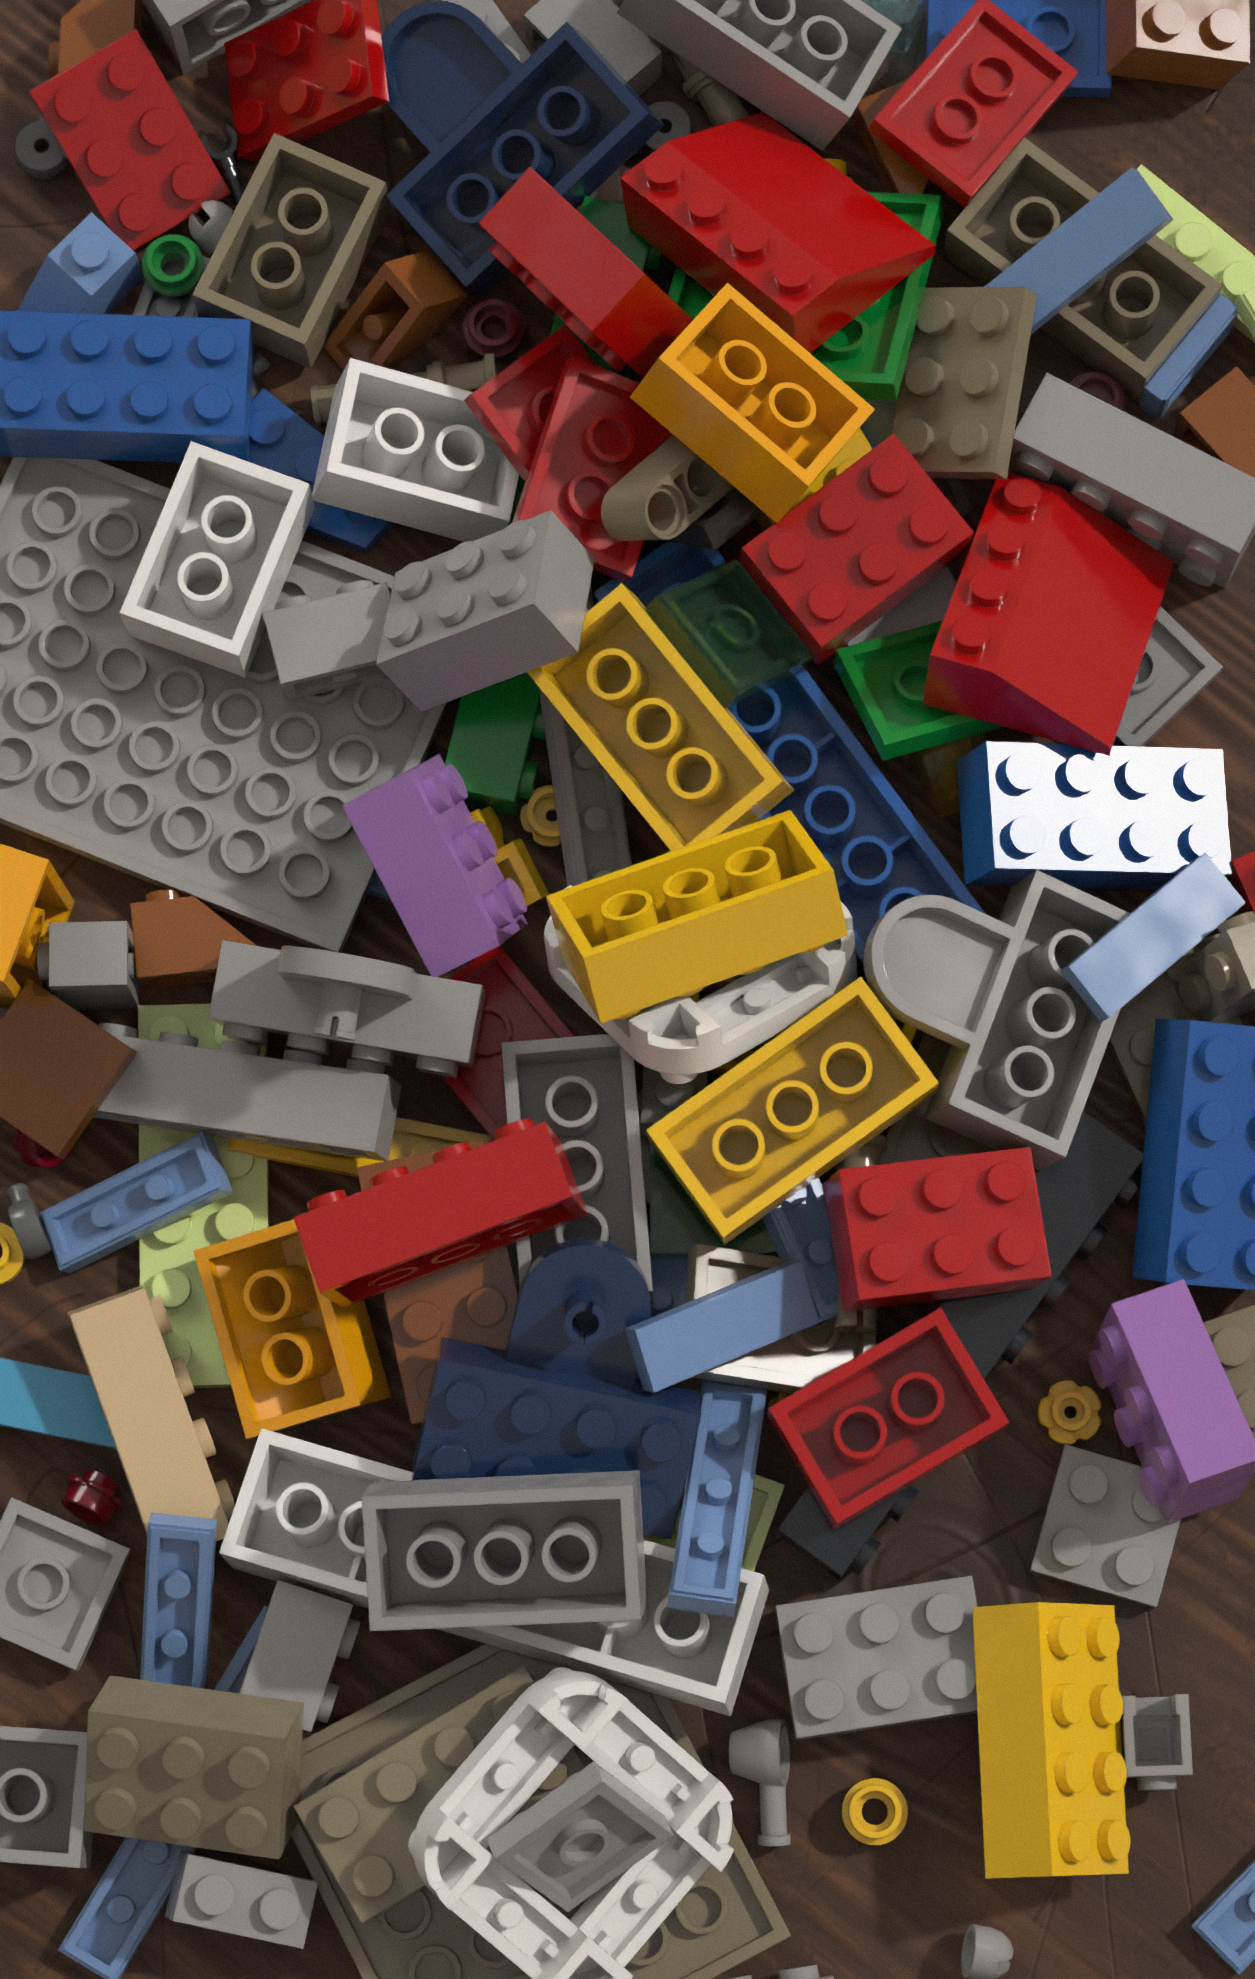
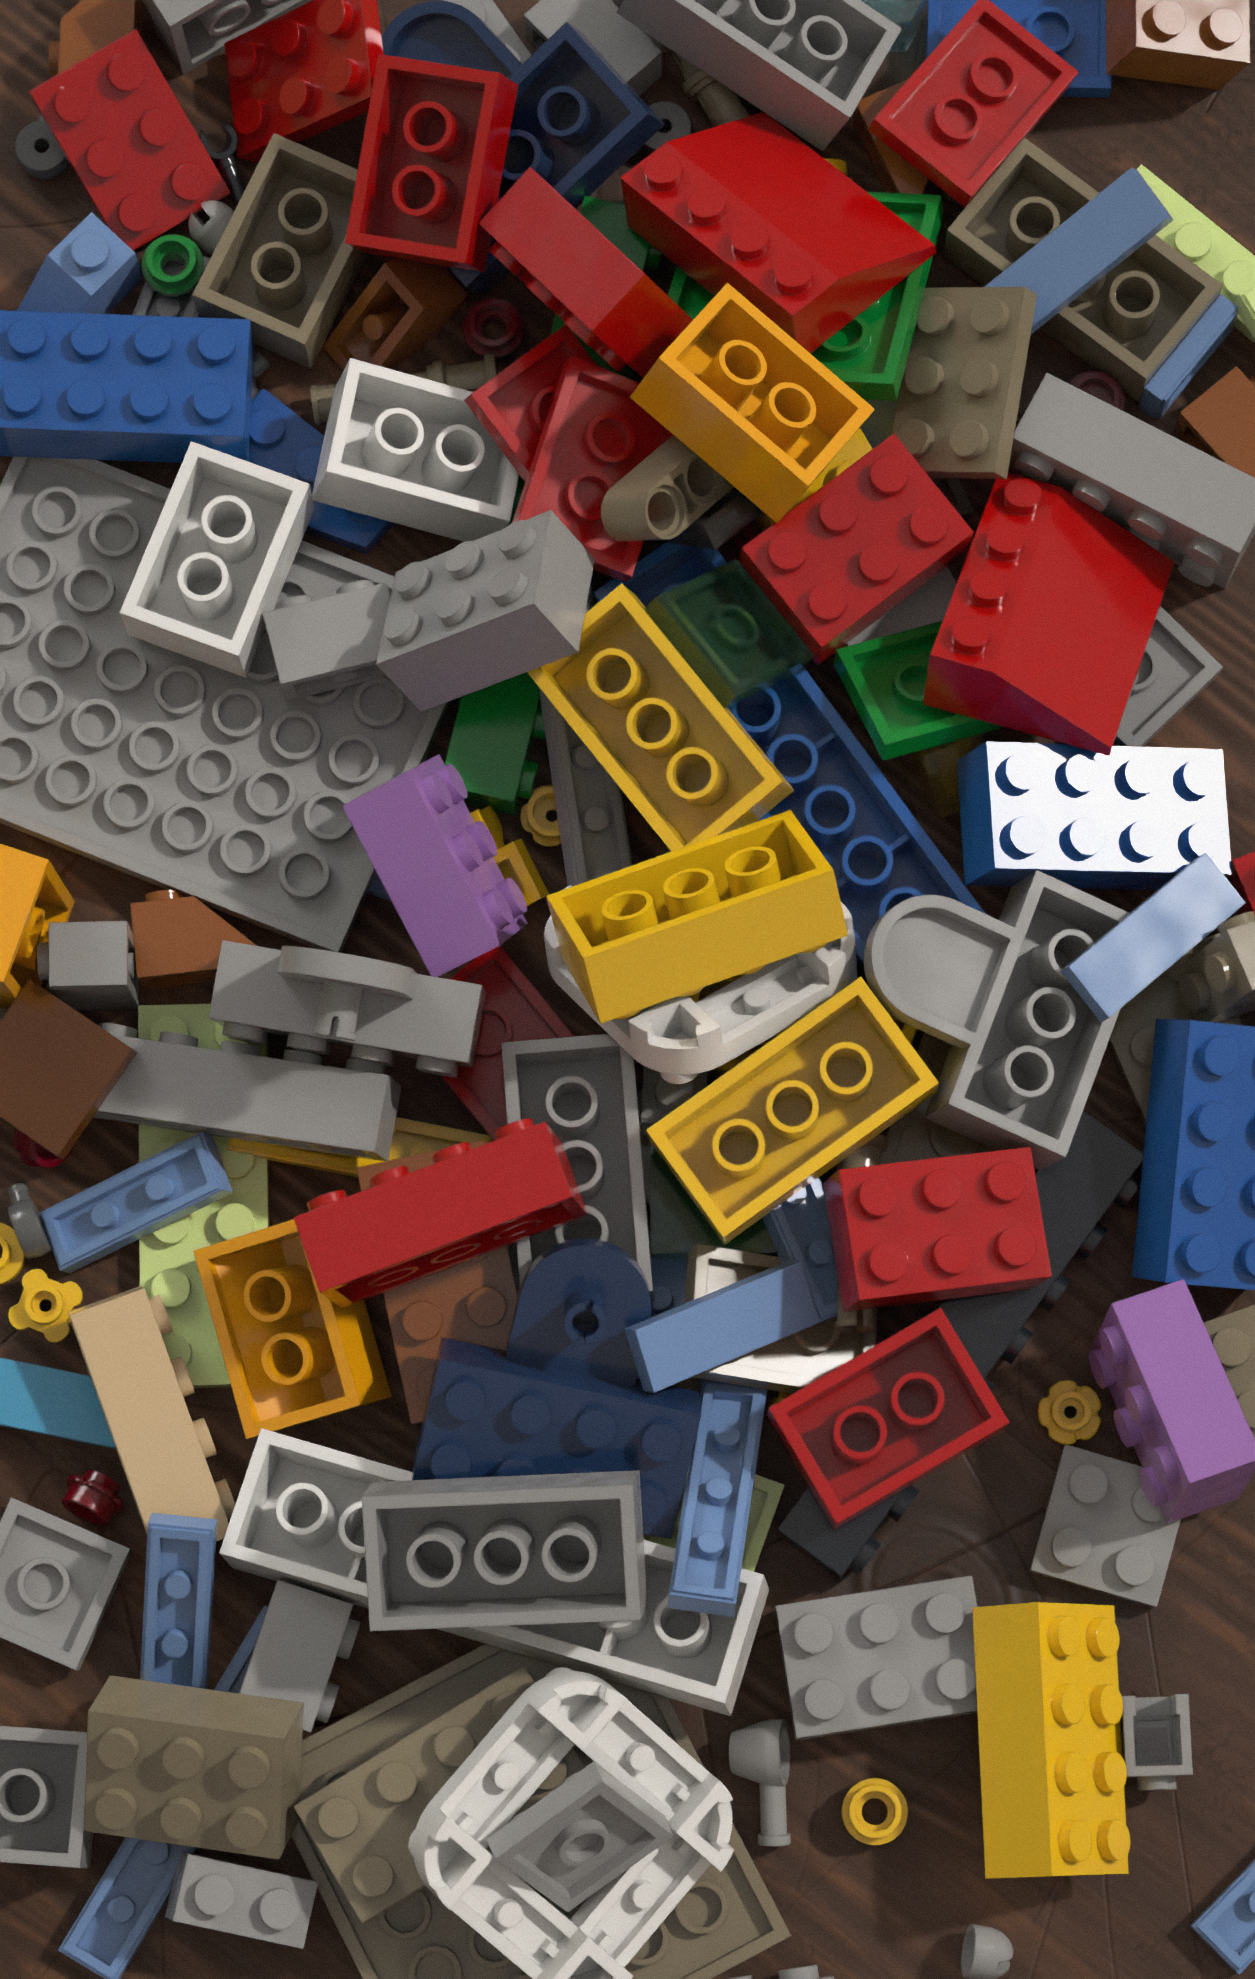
(56, 1320): none -> yellow plate
(431, 162): none -> red brick

